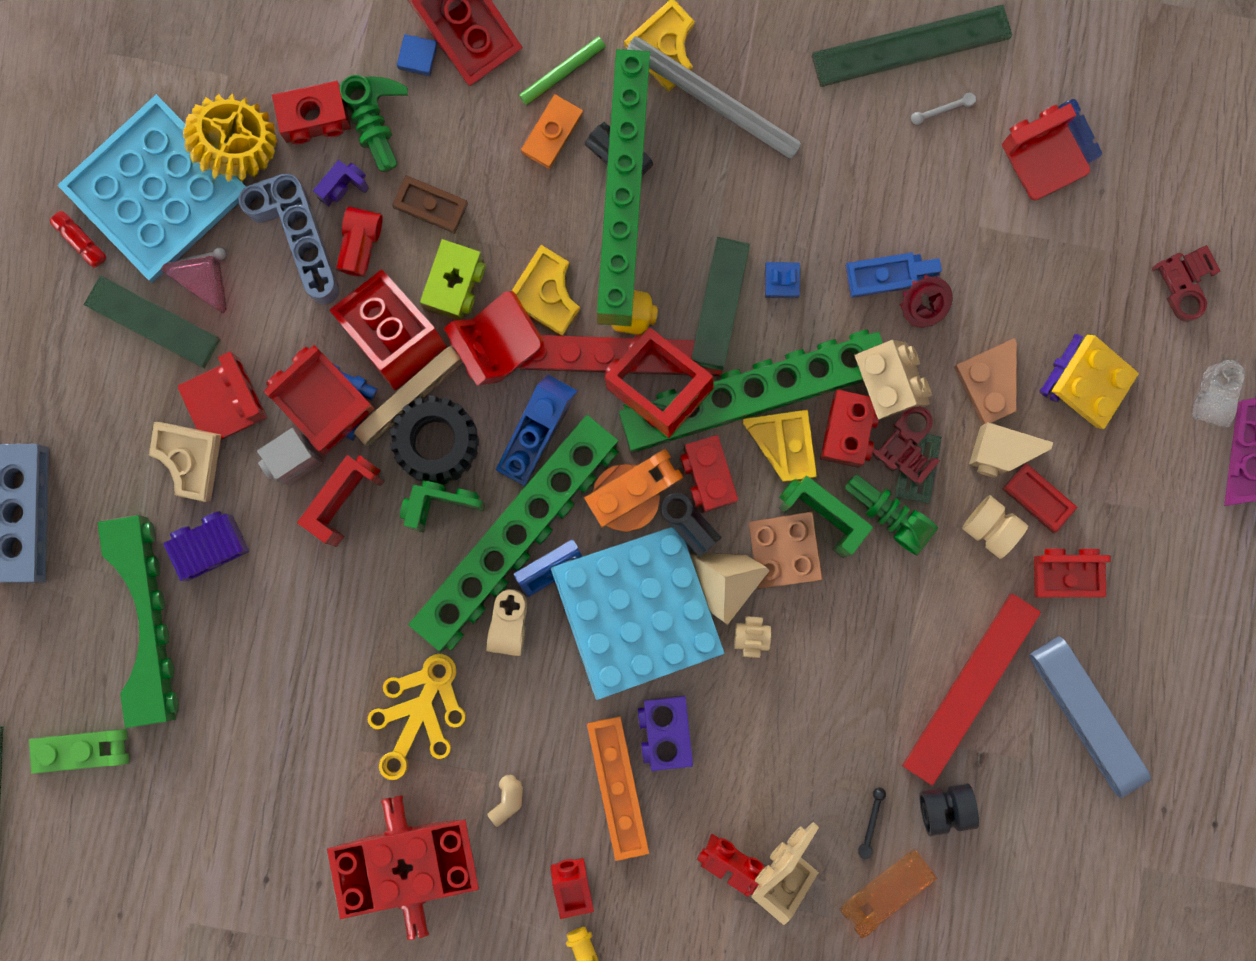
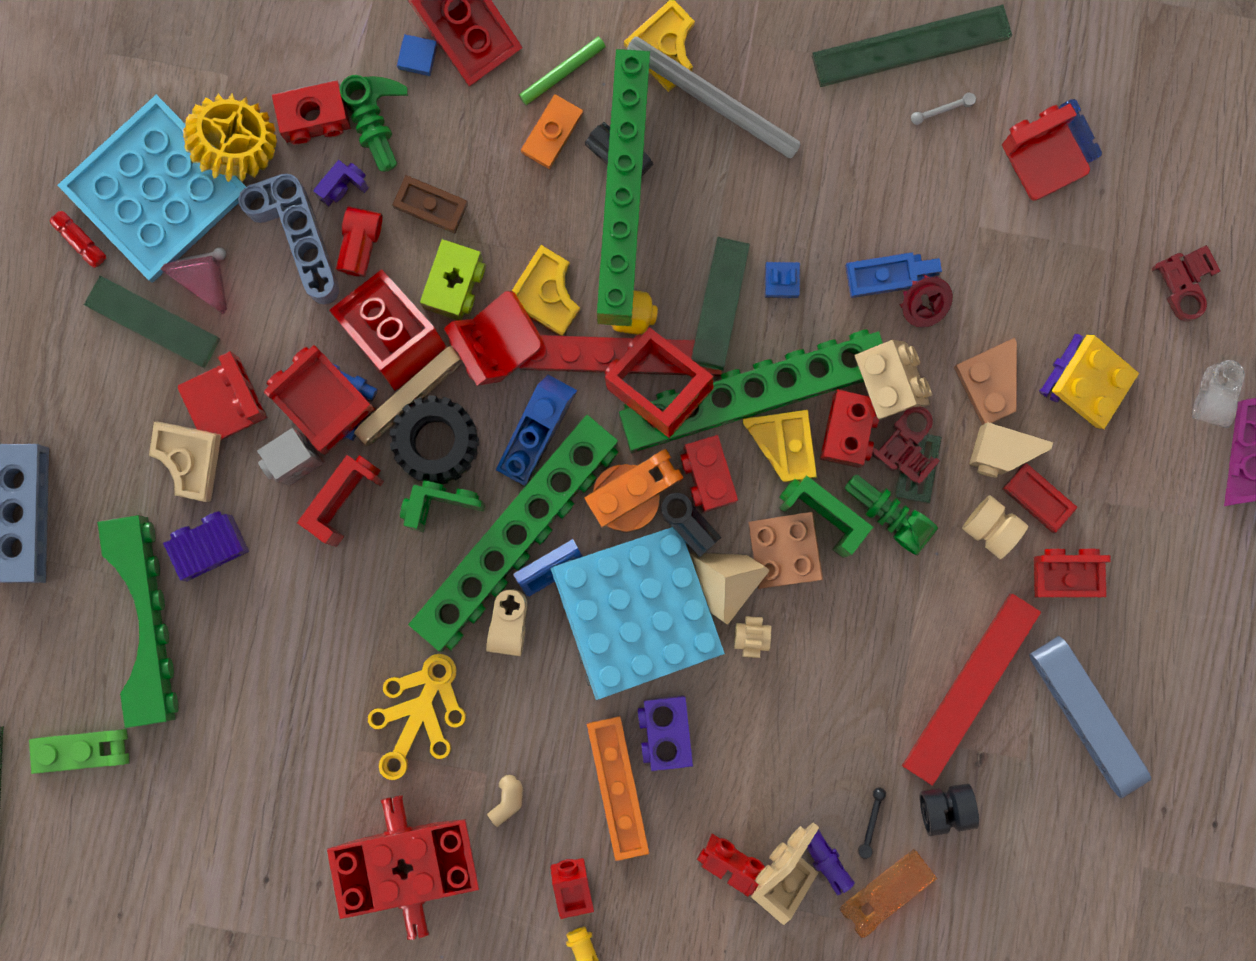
(828, 863): none -> dark purple pin

